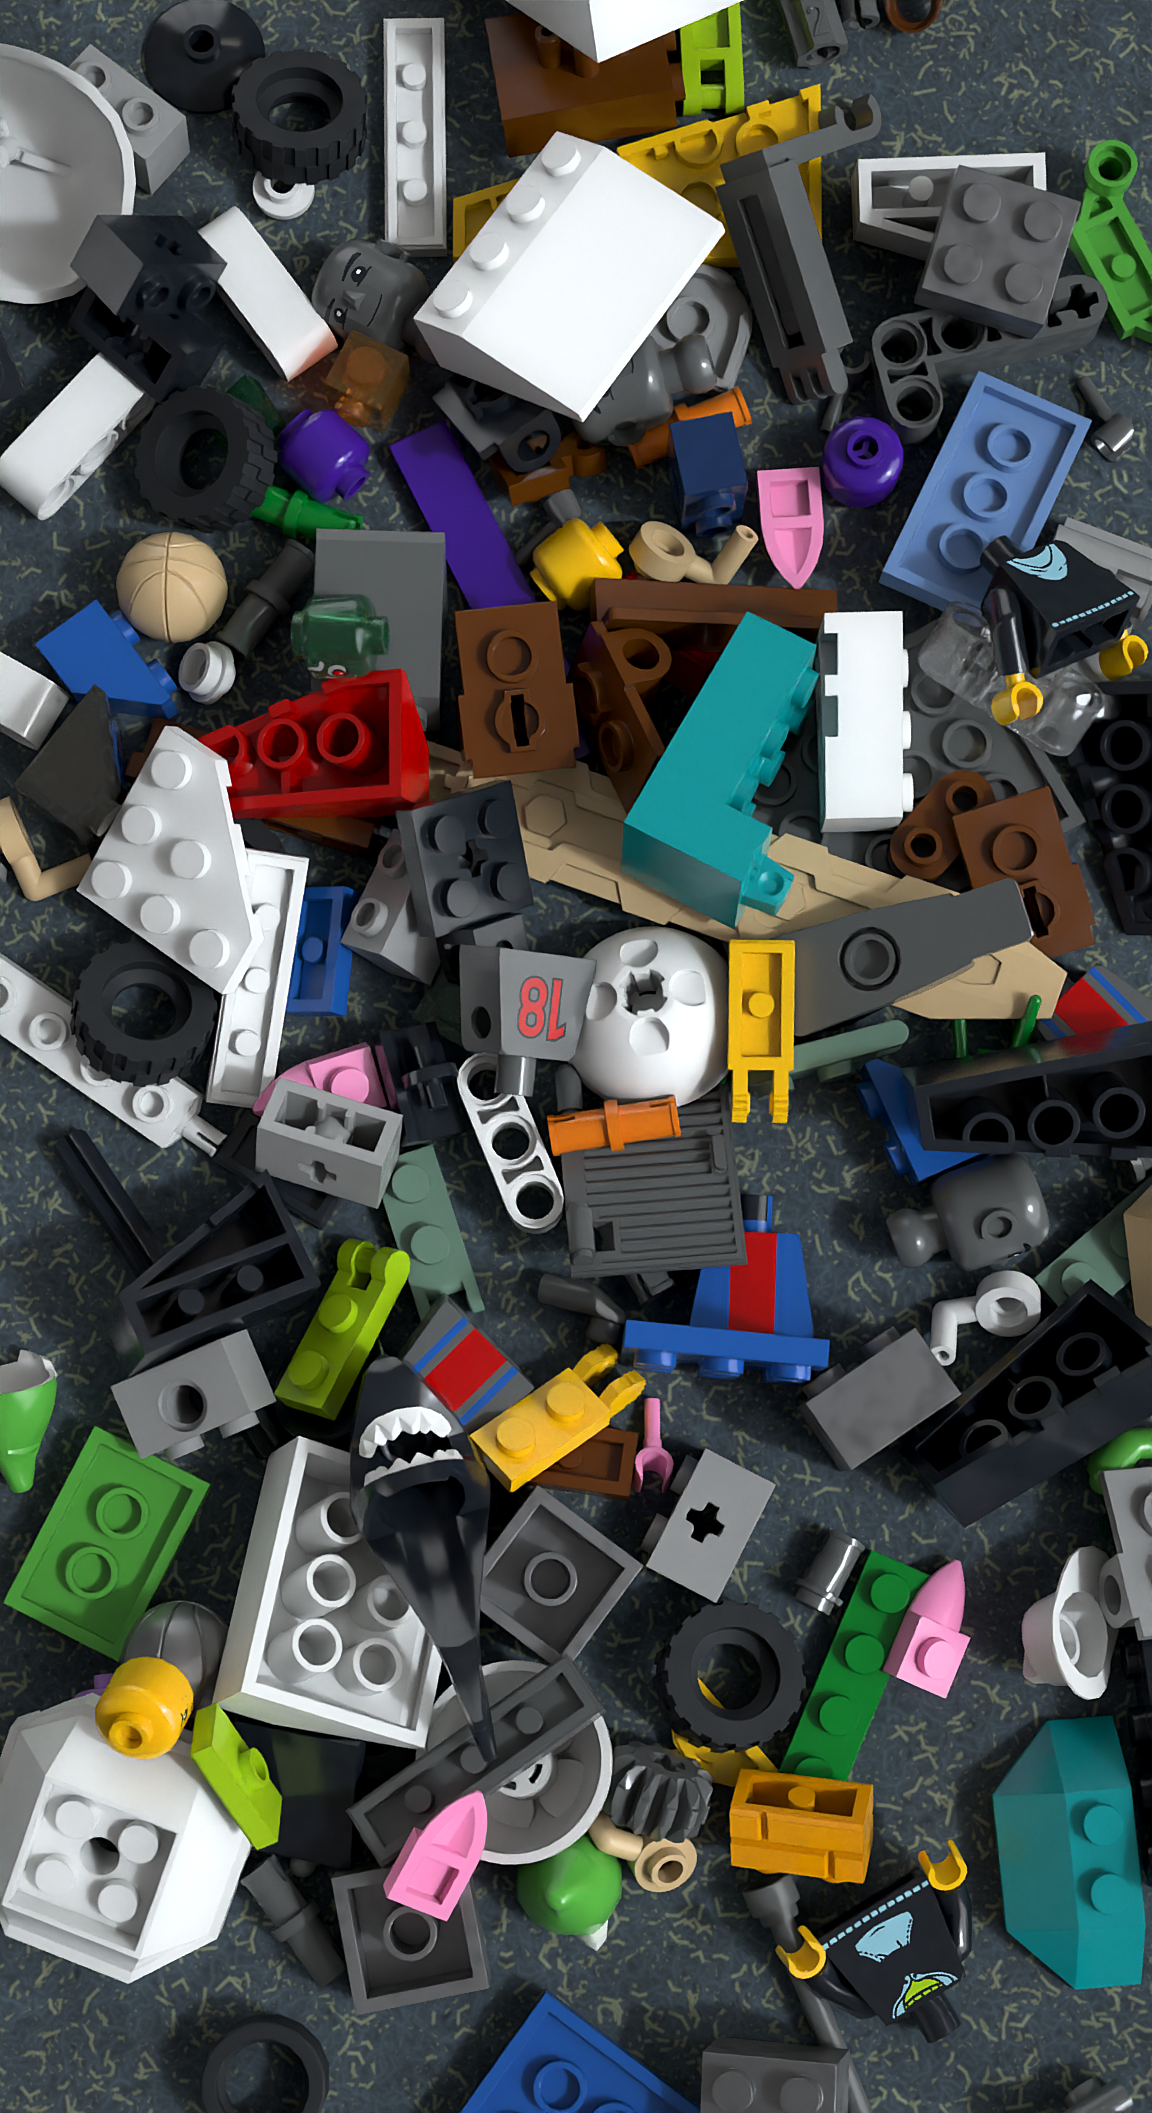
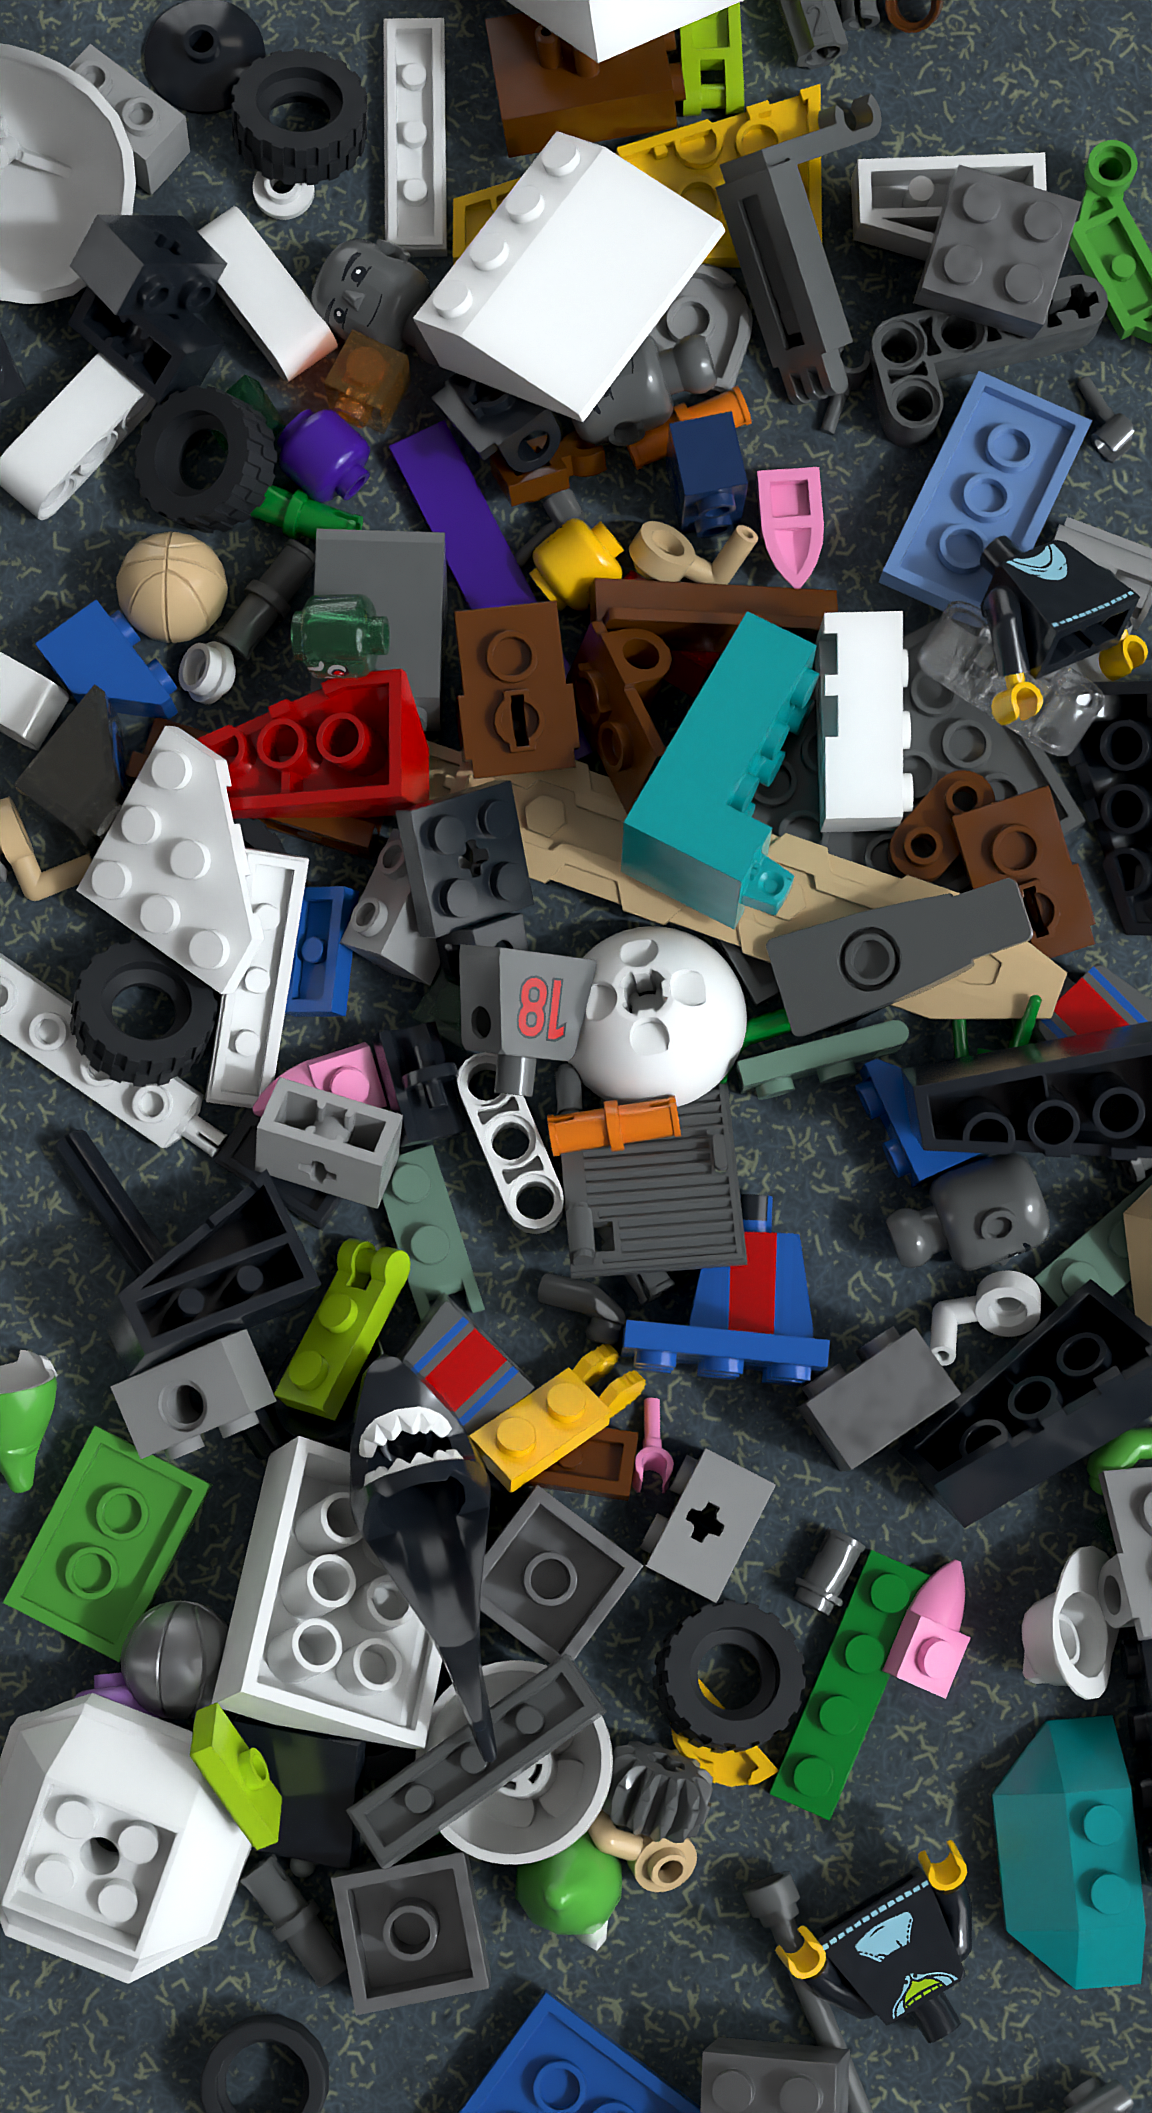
(144, 1708): yellow head -> none
(440, 1858): bright pink plate -> none
(760, 1021): yellow hinge -> none
(801, 1825): light orange brick -> none
(861, 462): dark purple head -> none

